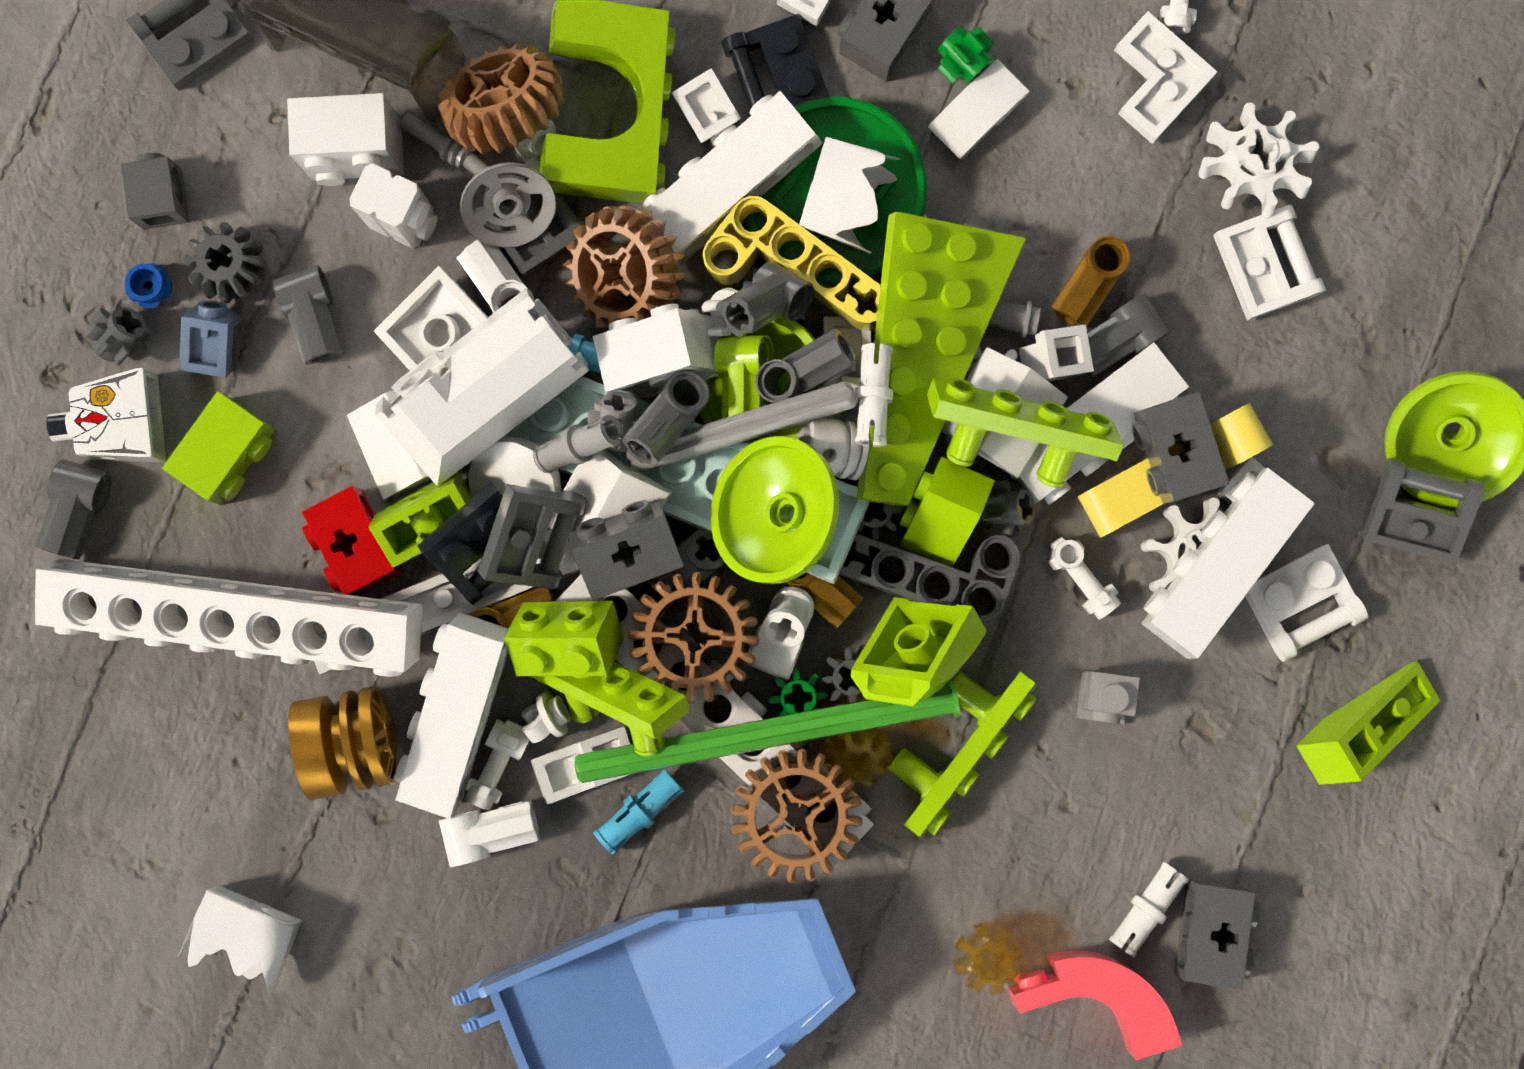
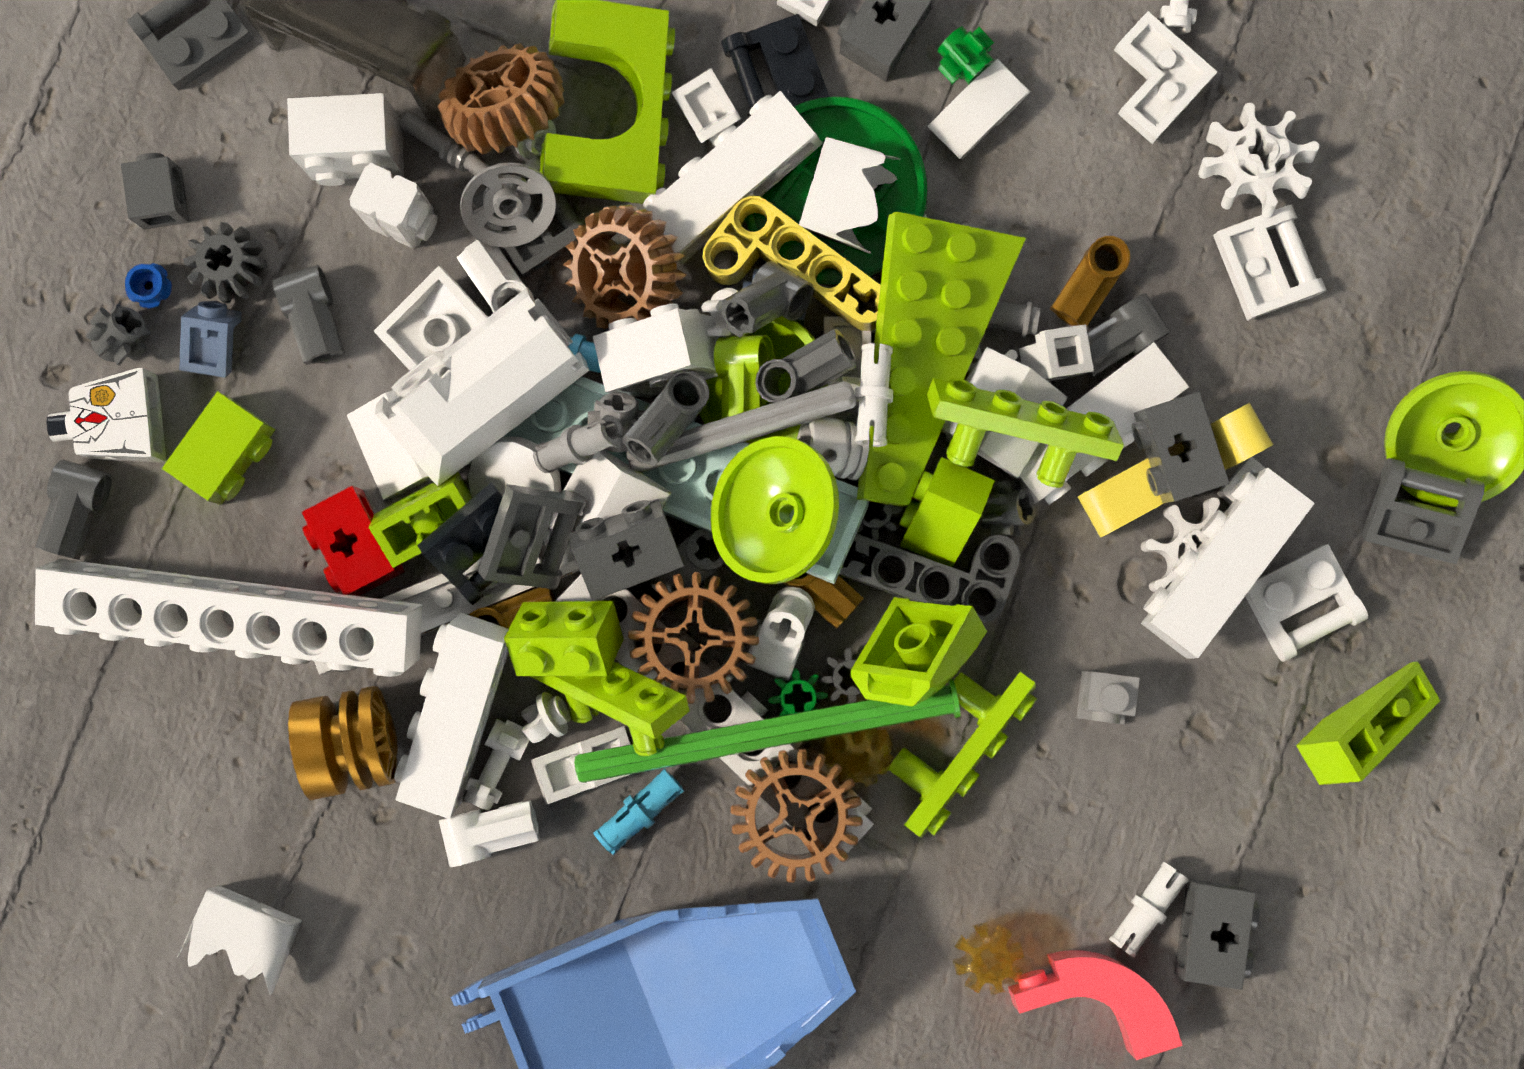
(1069, 556): white bar -> none

